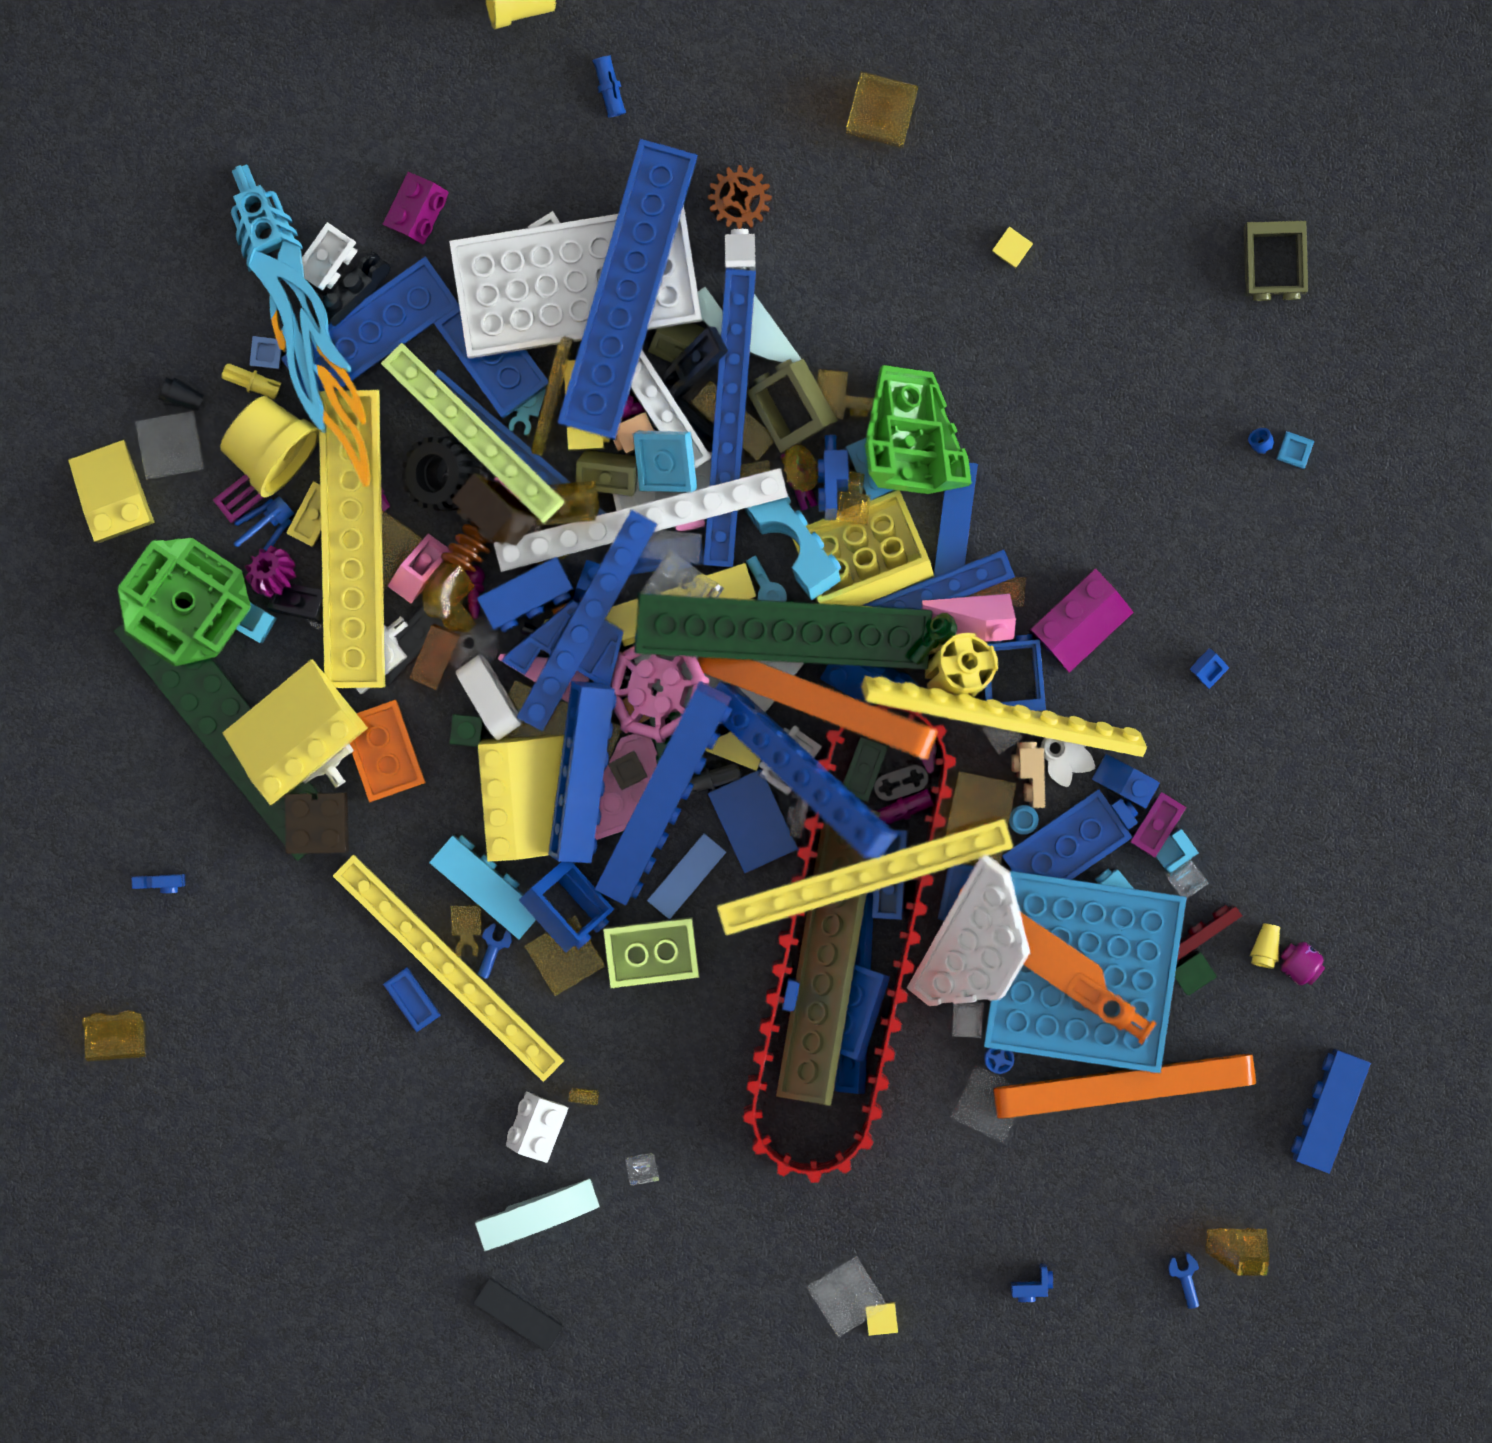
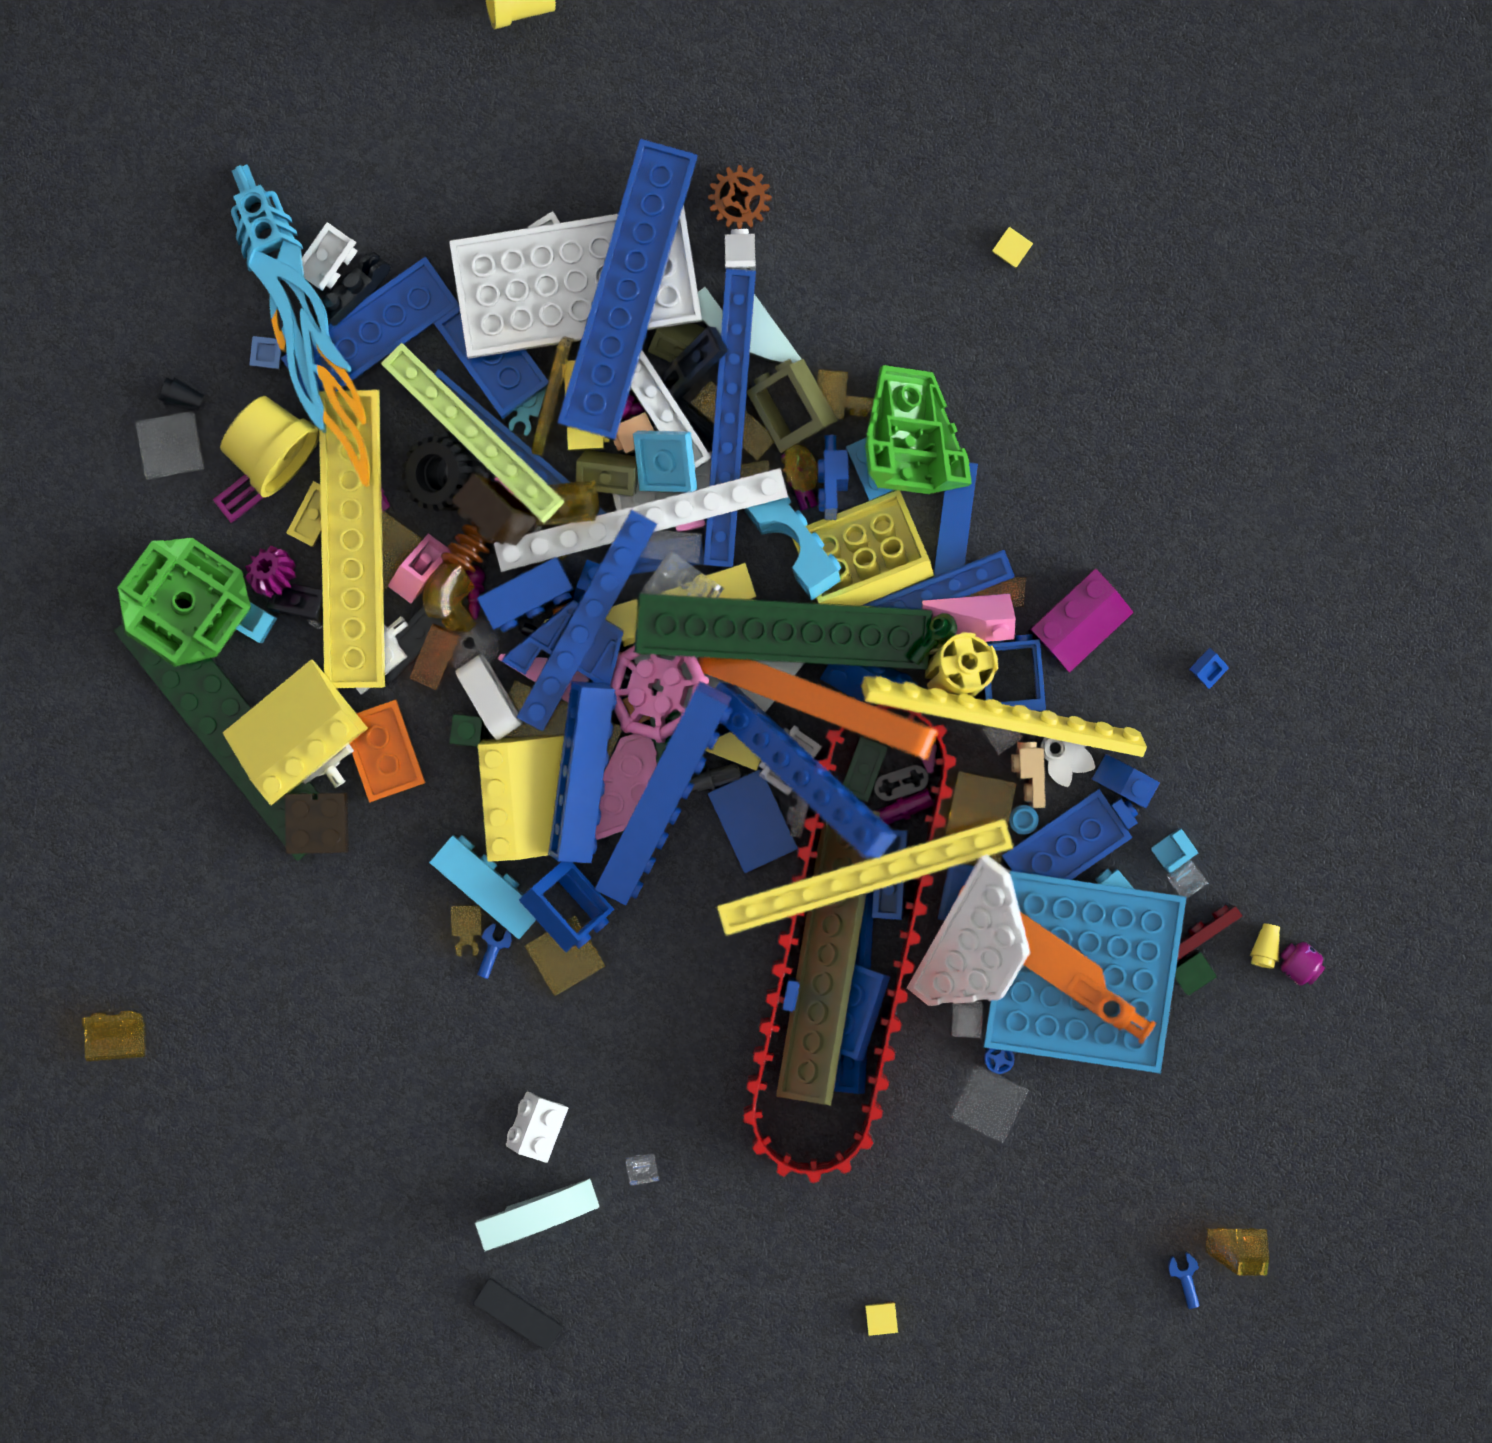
(110, 492): light yellow slope -> none
(166, 883): blue plate -> none
(251, 381): light yellow axle -> none
(275, 512): blue plant -> none
(412, 999): blue tile -> none
(416, 207): magenta bracket -> none
(448, 968): light yellow plate -> none
(583, 1096): clear yellow tile -> none
(609, 86): blue pin -> none
(628, 770): dark brown plate -> none
(651, 952): yellowish green brick -> none
(686, 876): medium blue tile -> none
(768, 589): medium azure plate -> none
(847, 1296): clear plate -> none
(854, 506): clear yellow plate -> none
(881, 109): clear yellow brick -> none
(1028, 1290): blue bracket -> none
(1124, 1086): orange beam -> none
(1158, 825): magenta plate -> none
(1257, 435): blue hinge -> none
(1274, 229): olive window -> none
(1295, 450): dark azure tile -> none
(1331, 1110): blue brick -> none

